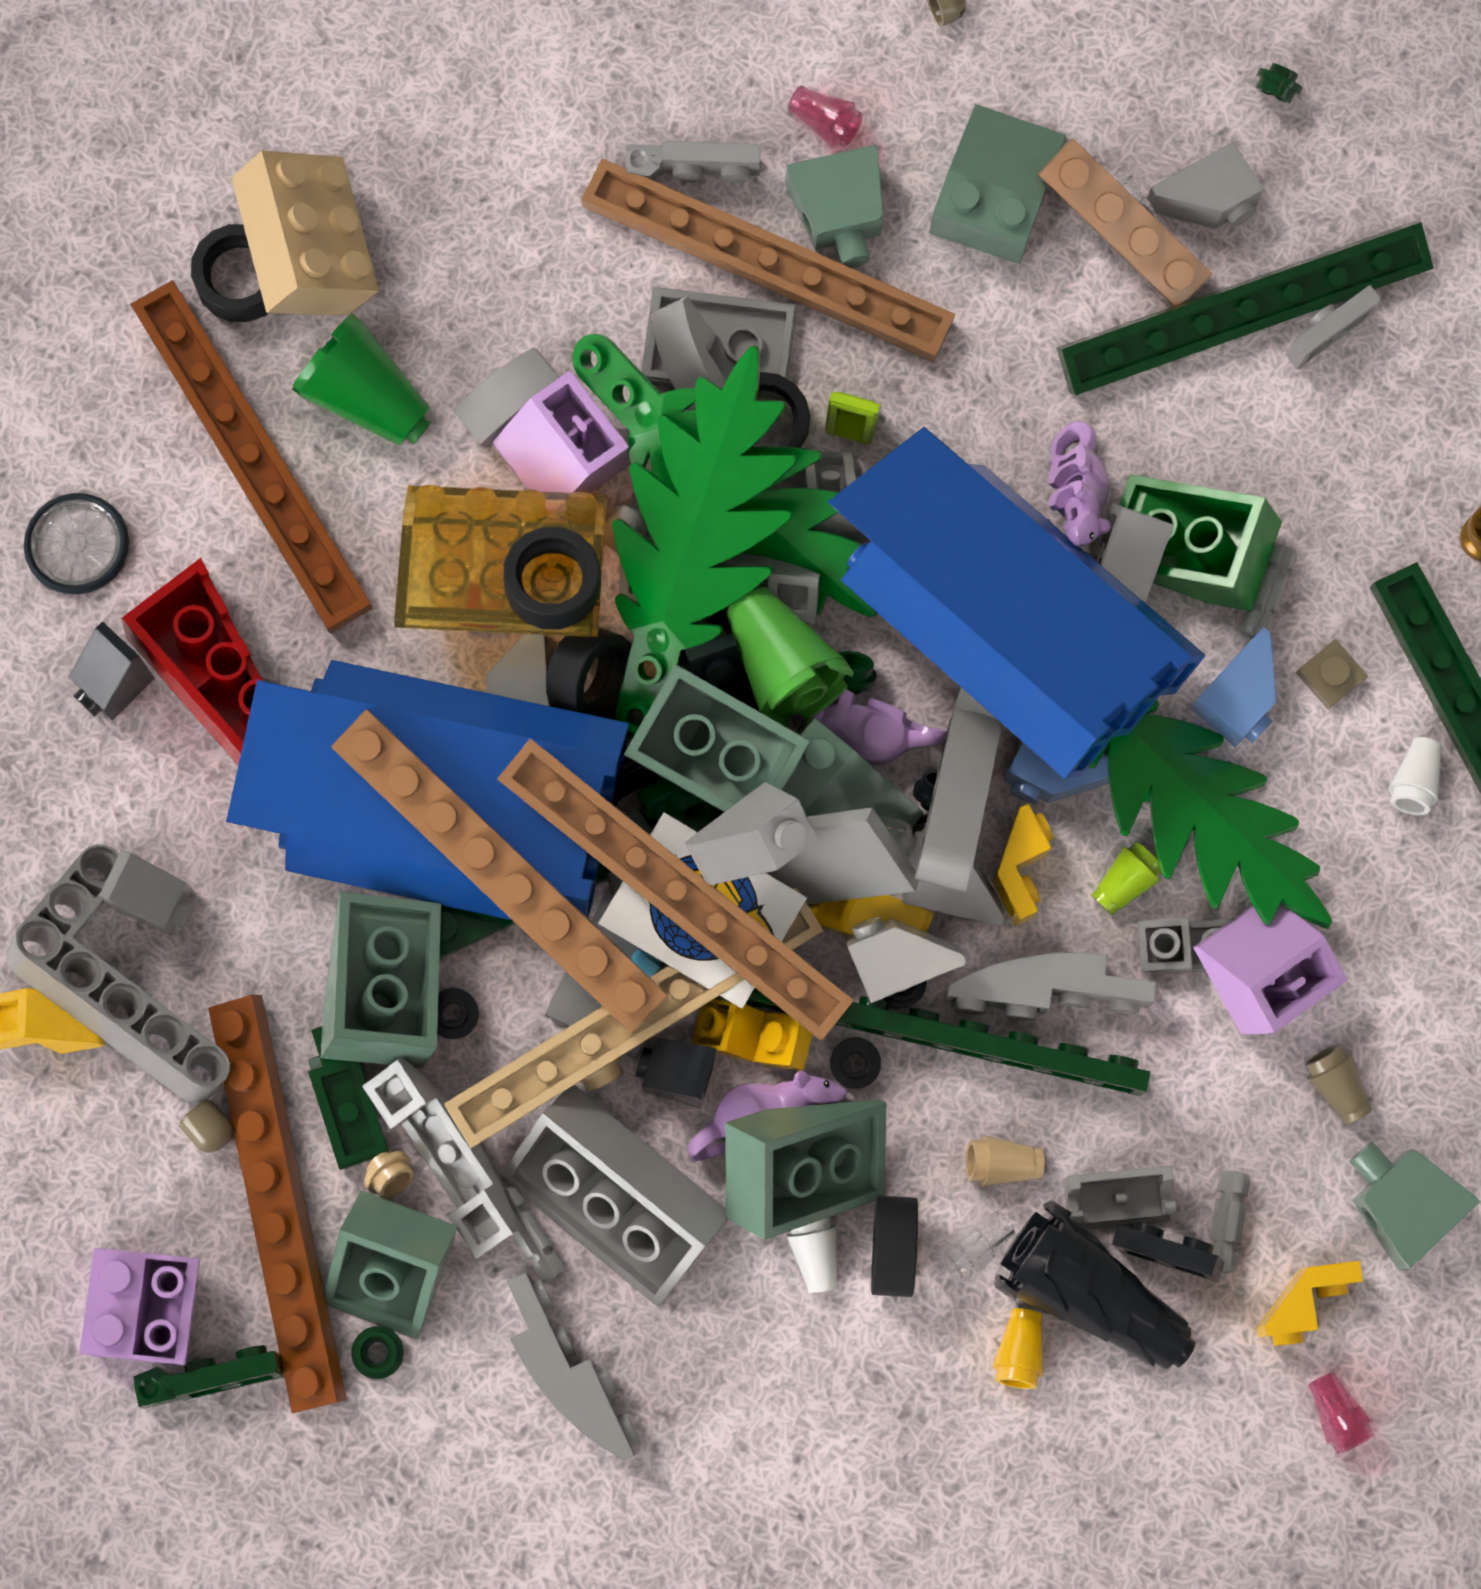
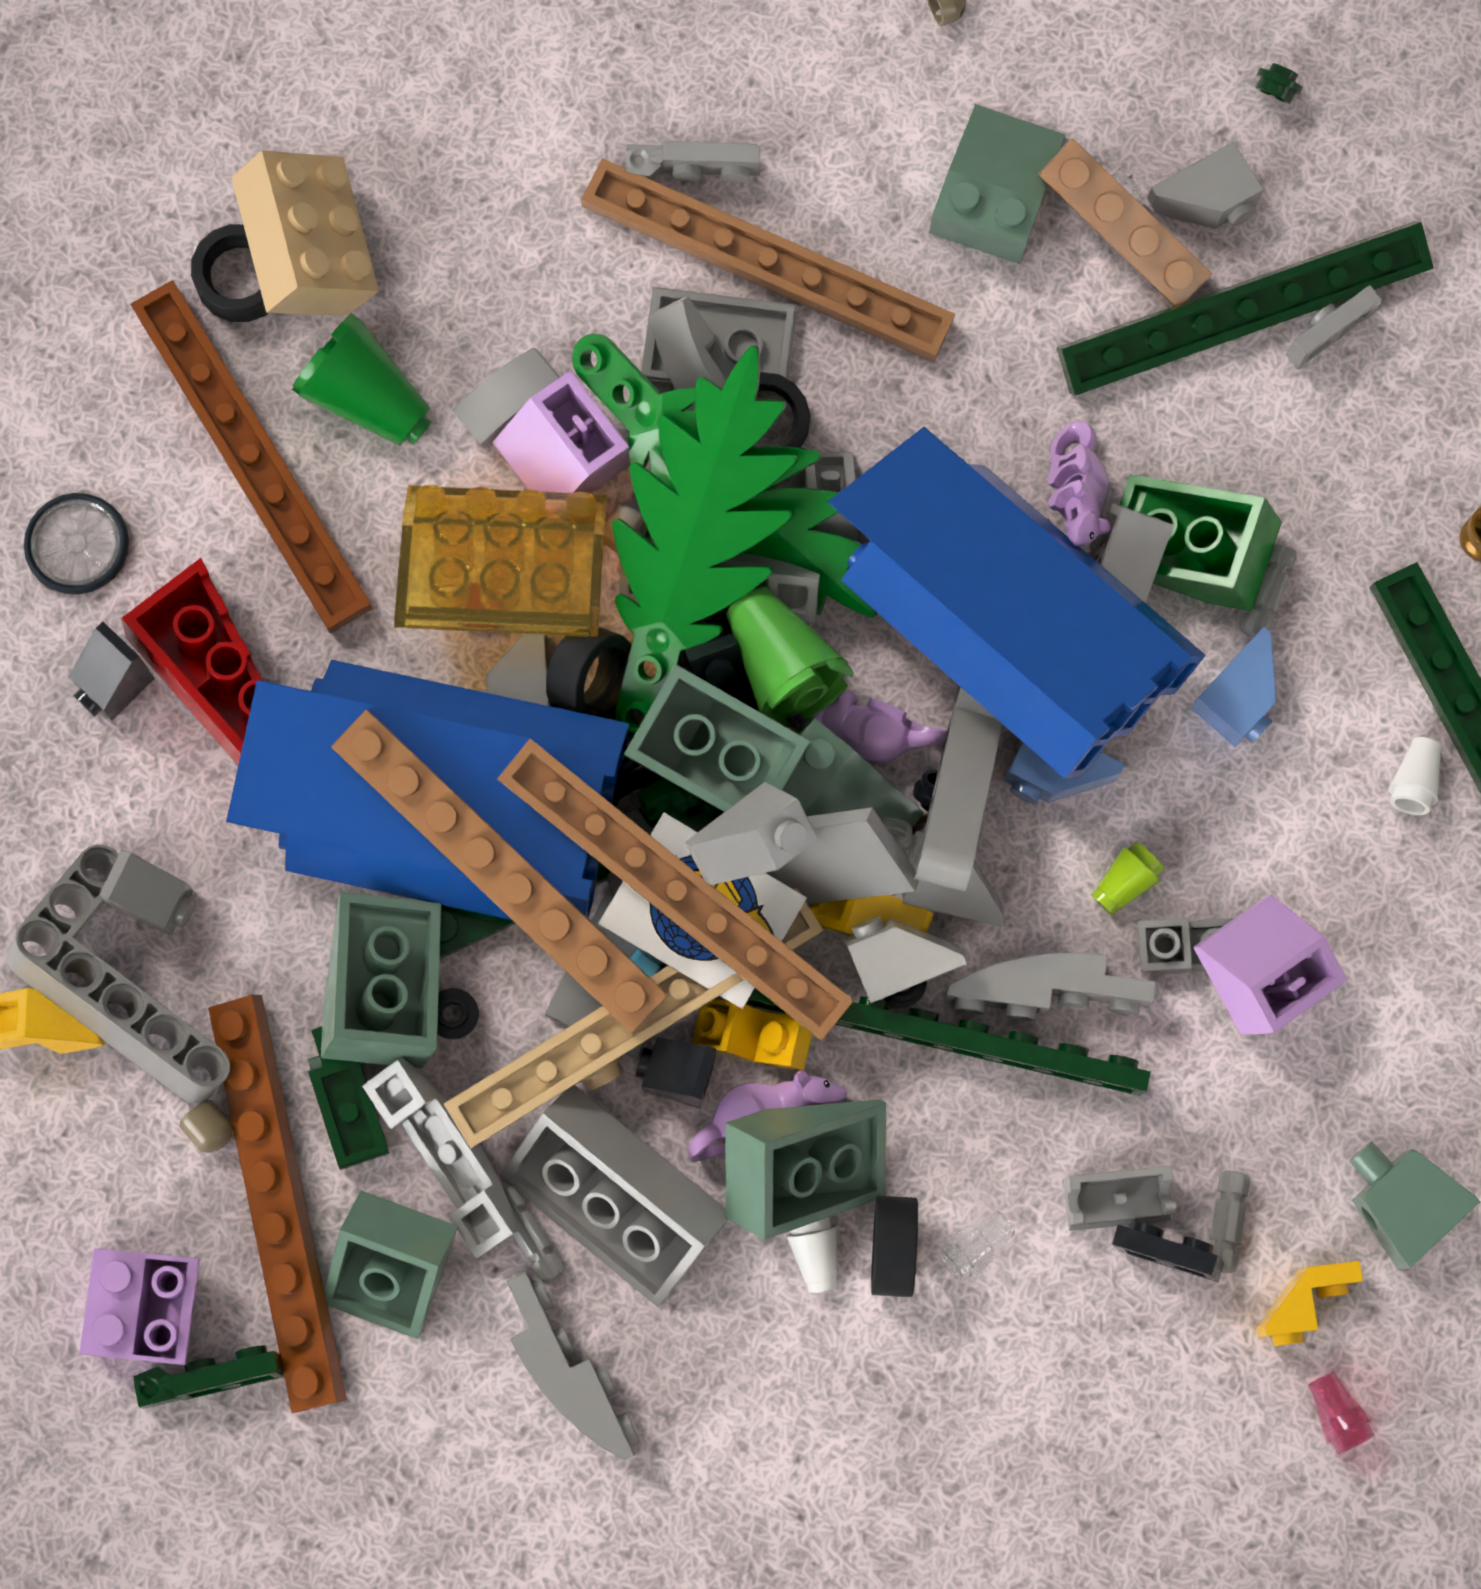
(361, 1347): dark green plate -> none
(389, 1174): tan plate -> none
(552, 541): black tyre -> none
(827, 115): clear pink cone -> none
(839, 201): sand green torso -> none
(843, 1074): black plate -> none
(852, 417): lime slope -> none
(864, 674): dark green plate -> none
(1002, 1161): tan cone -> none
(1021, 1350): yellow cone -> none
(1025, 845): yellow slope -> none
(1077, 1280): black cone -> none
(1198, 796): green plant -> none
(1331, 674): dark tan plate -> none
(1339, 1083): dark tan cone -> none

